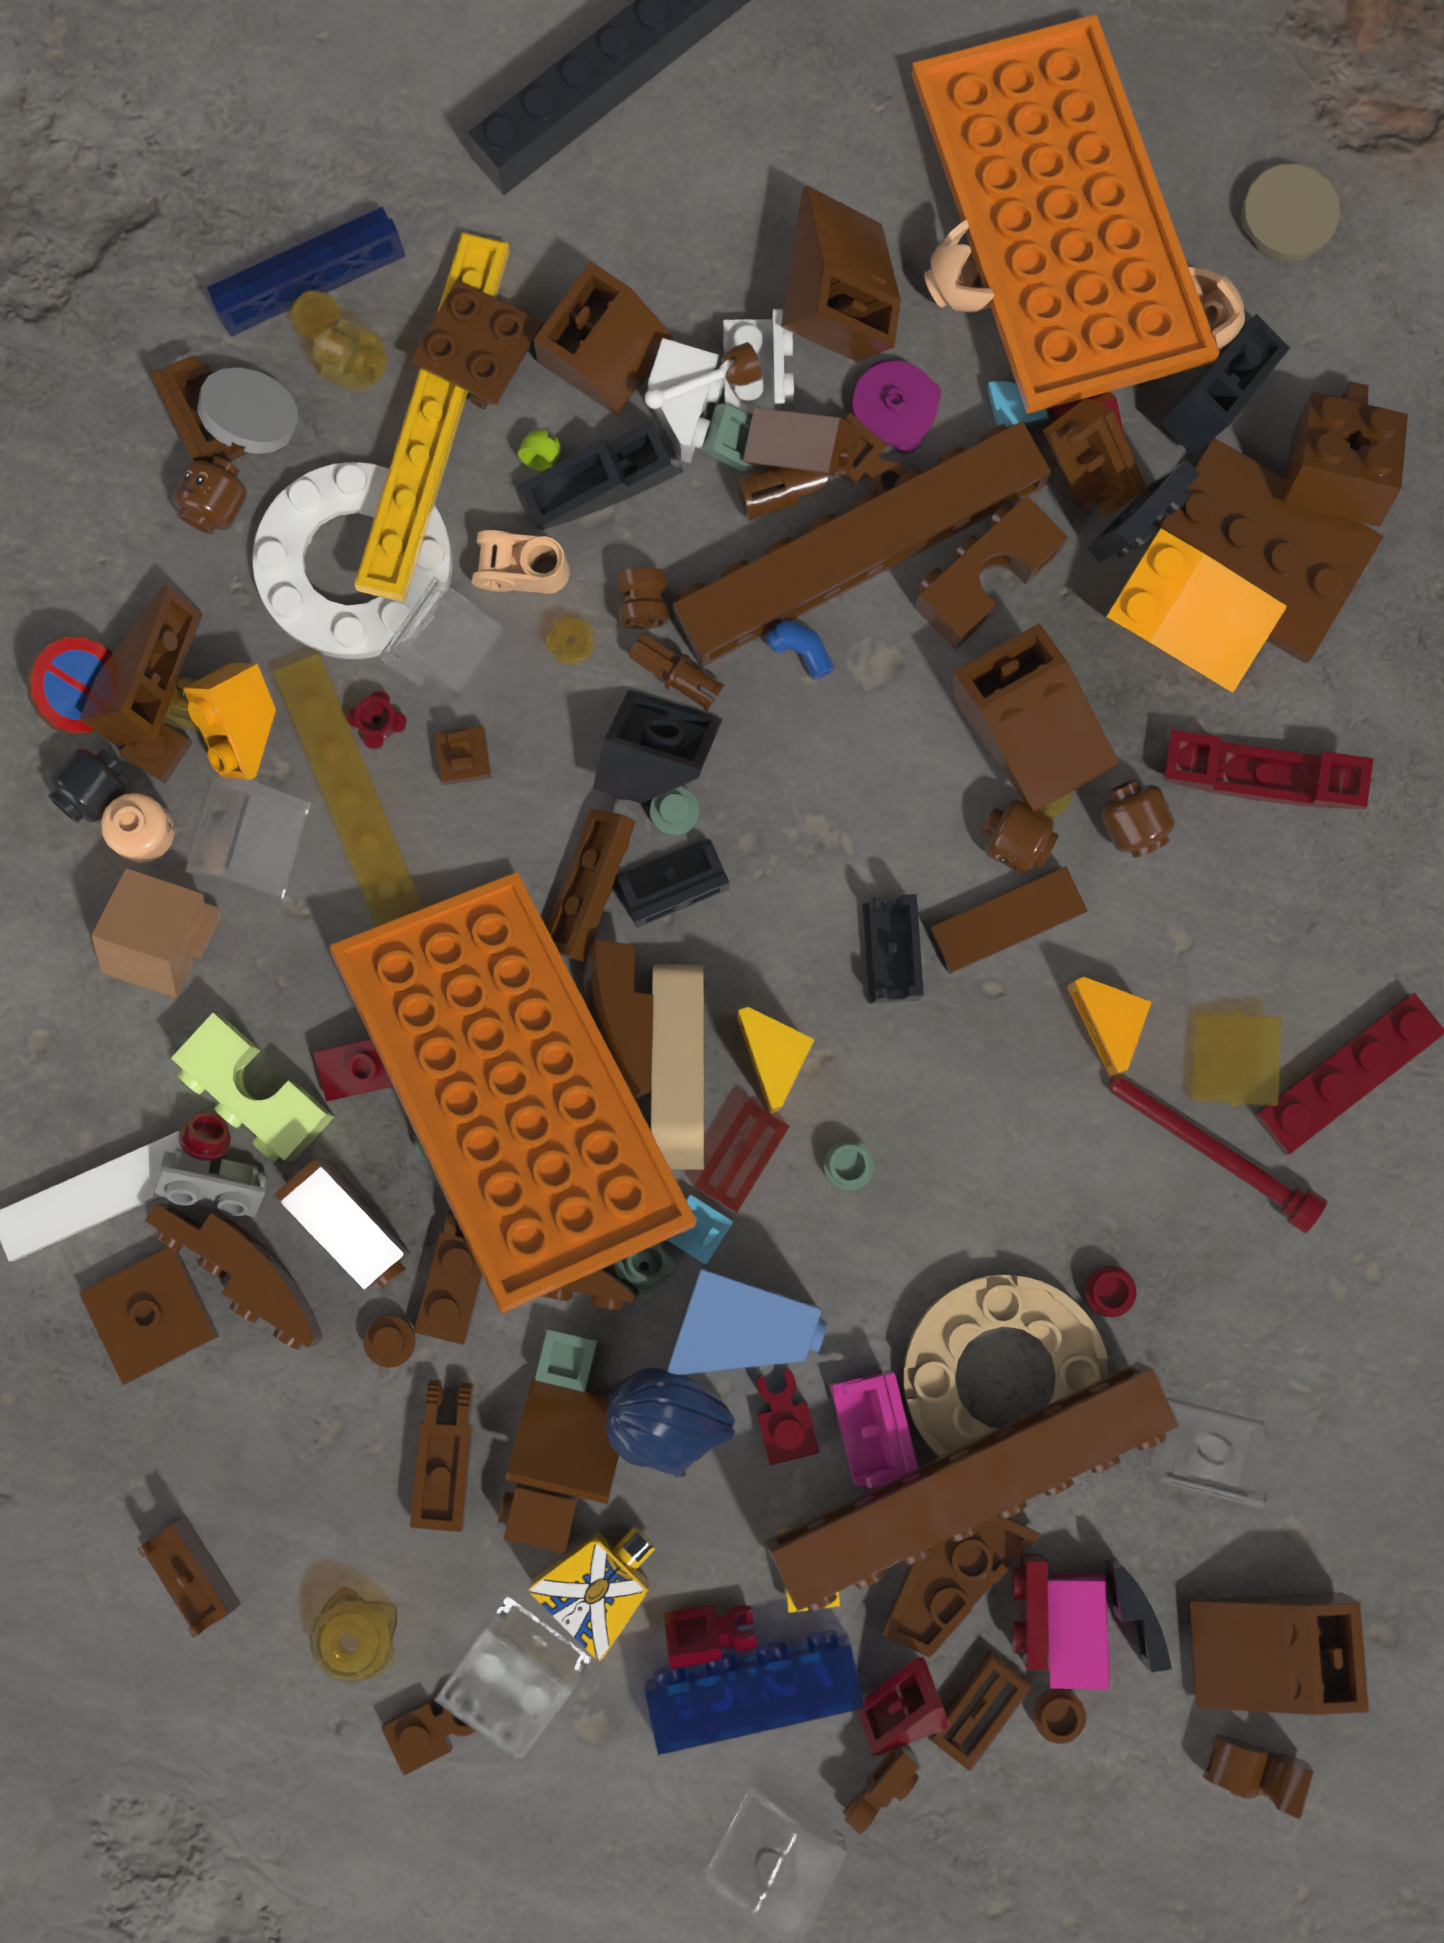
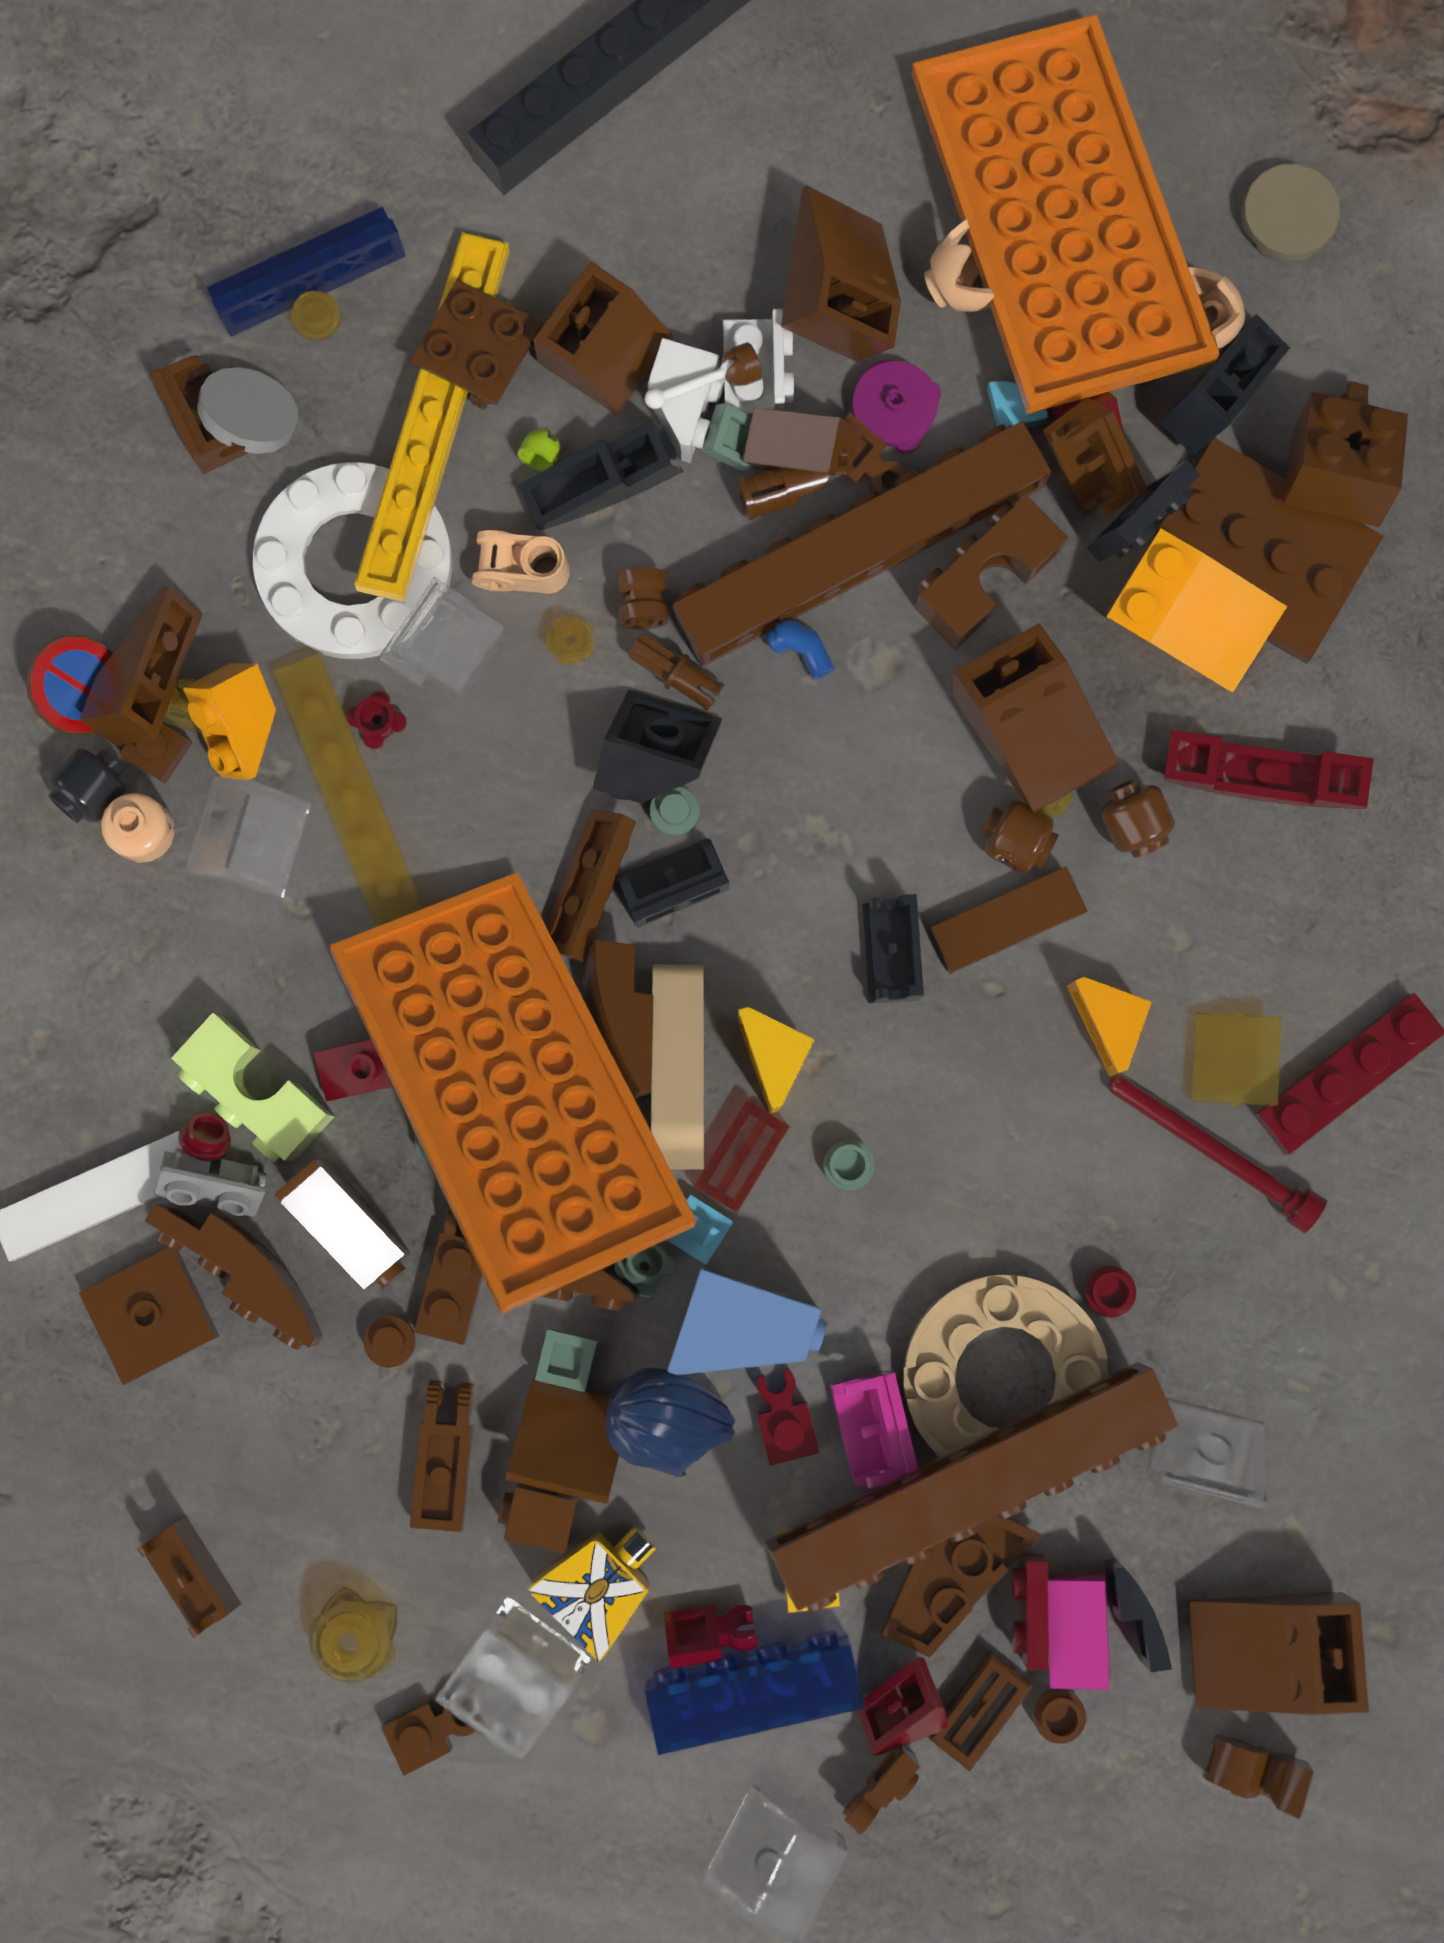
(153, 932): medium nougat plate -> none
(209, 495): reddish brown head -> none
(349, 355): clear yellow head -> none
(463, 755): reddish brown tile -> none

